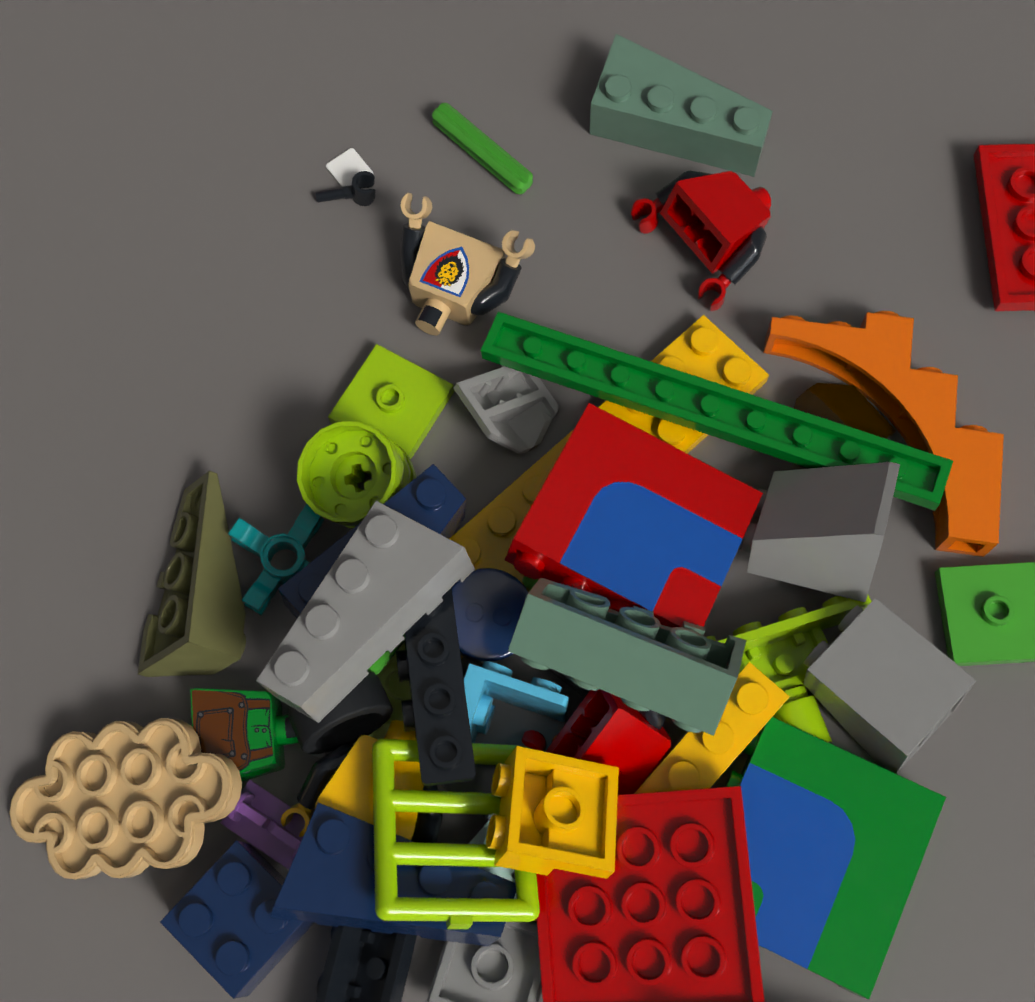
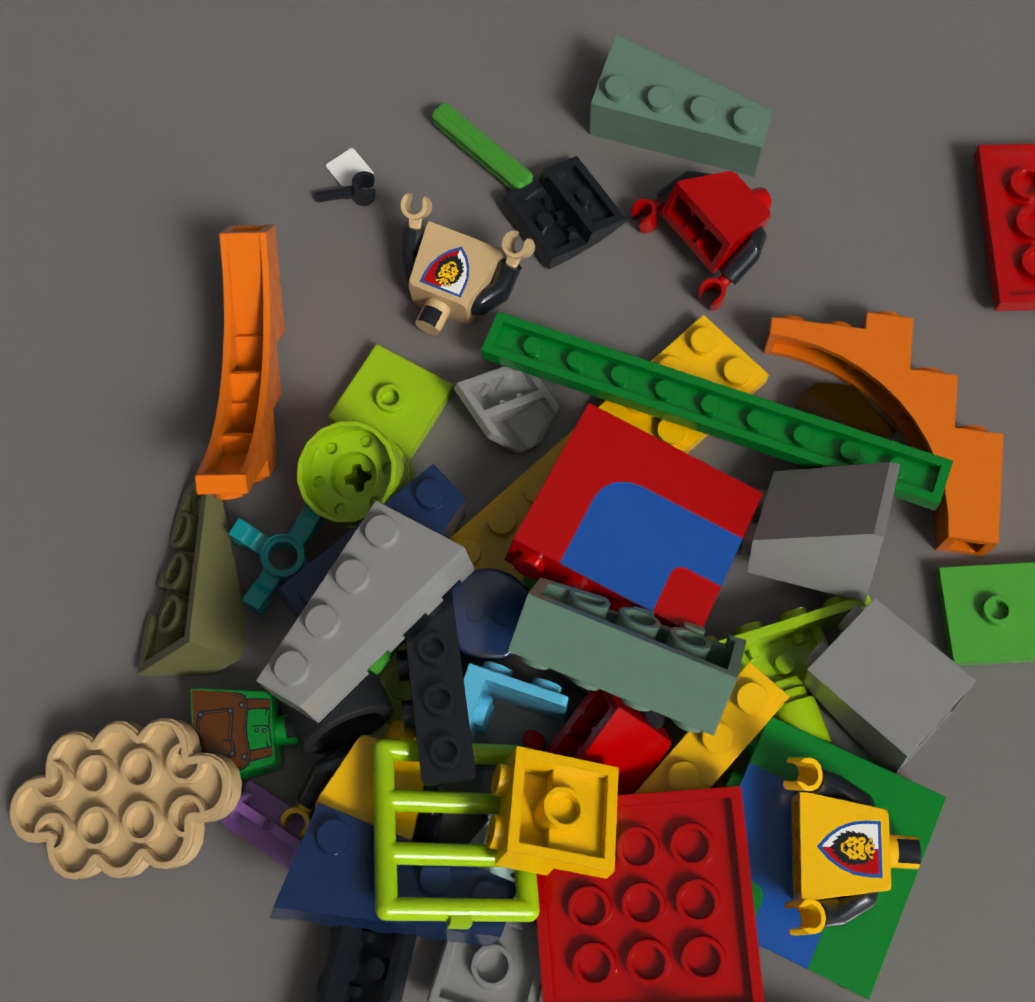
(229, 923): dark blue brick -> none
(244, 427): none -> orange arch
(563, 212): none -> black slope
(839, 849): none -> yellow torso

